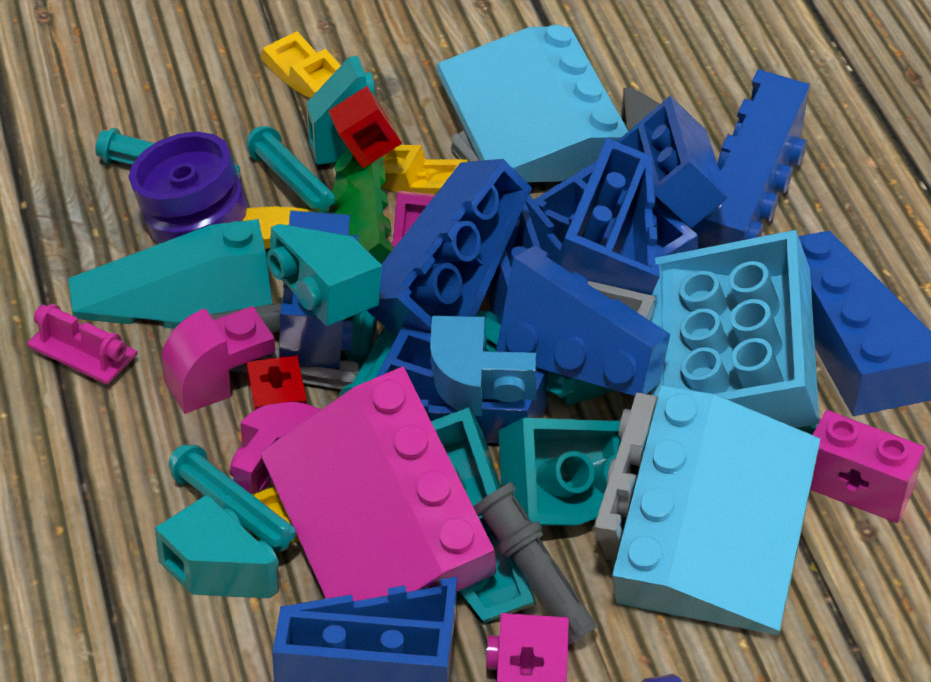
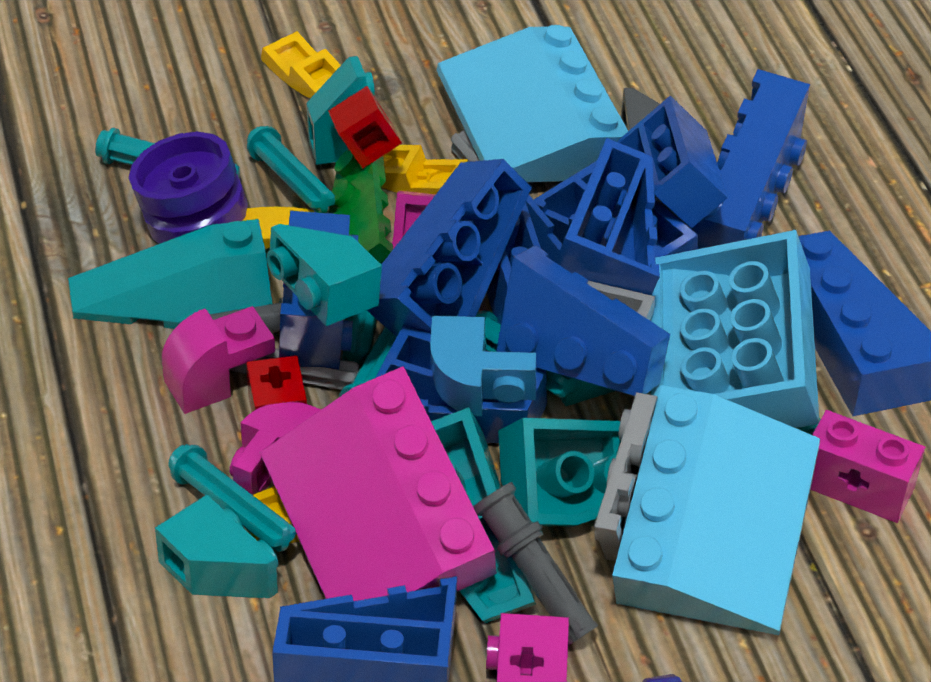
(78, 345): dark pink hinge -> none

